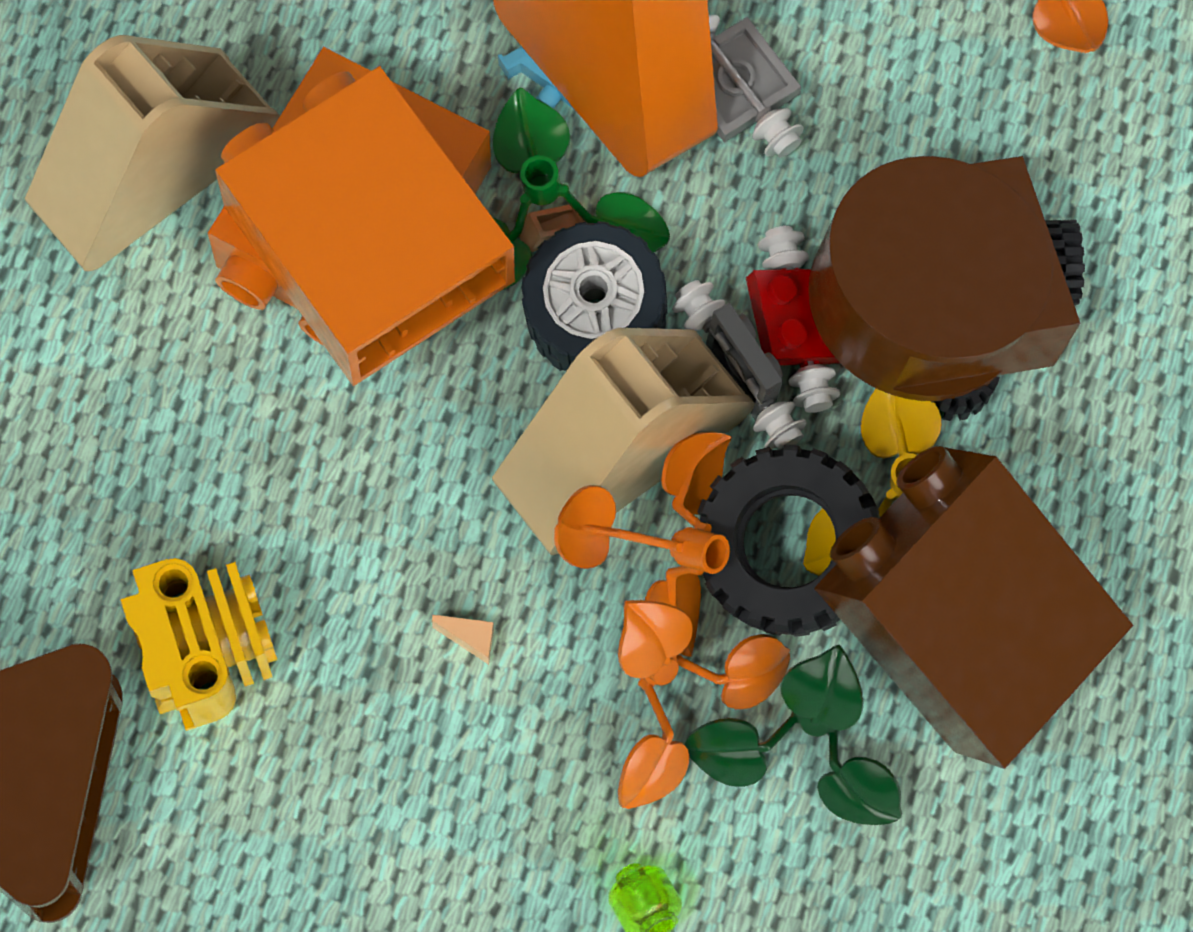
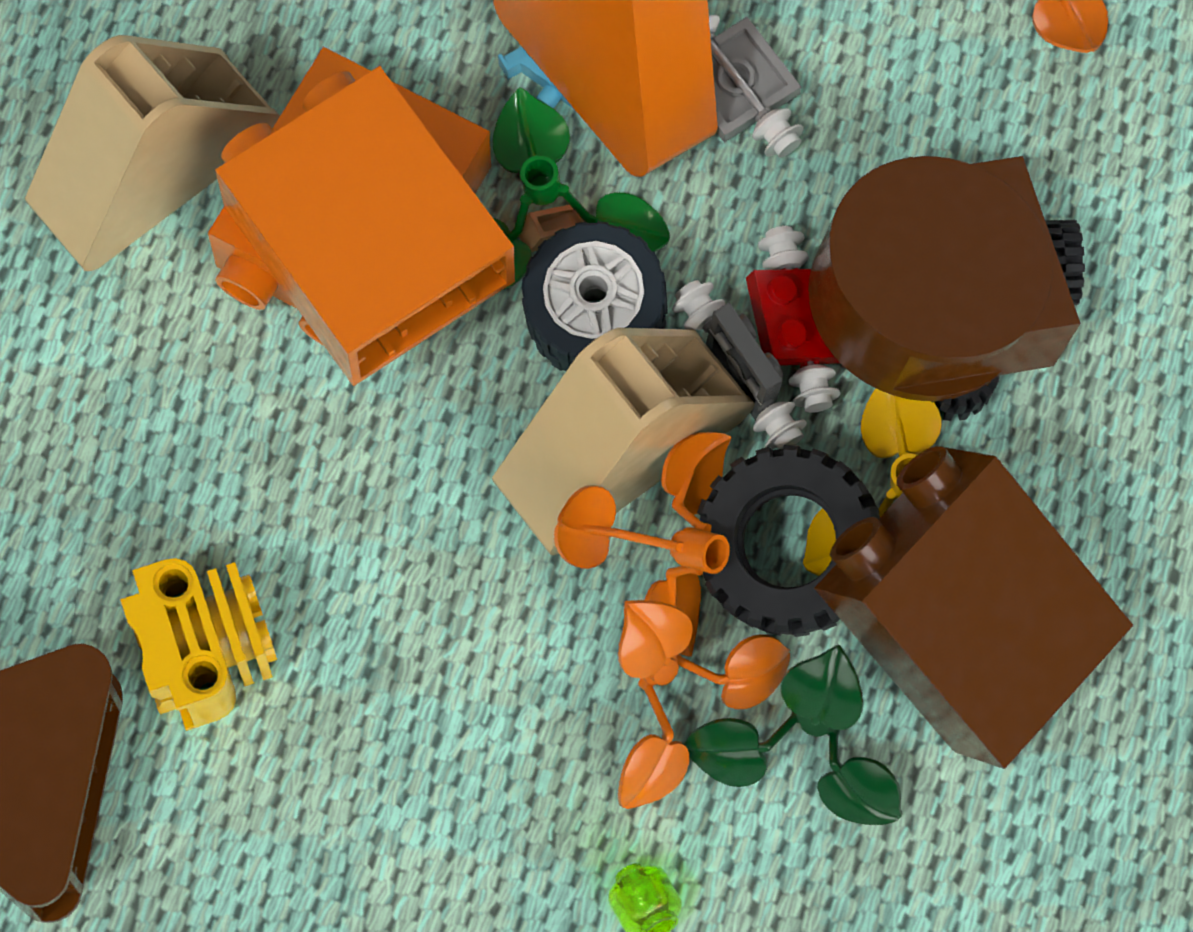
(470, 634): light nougat piece -> none

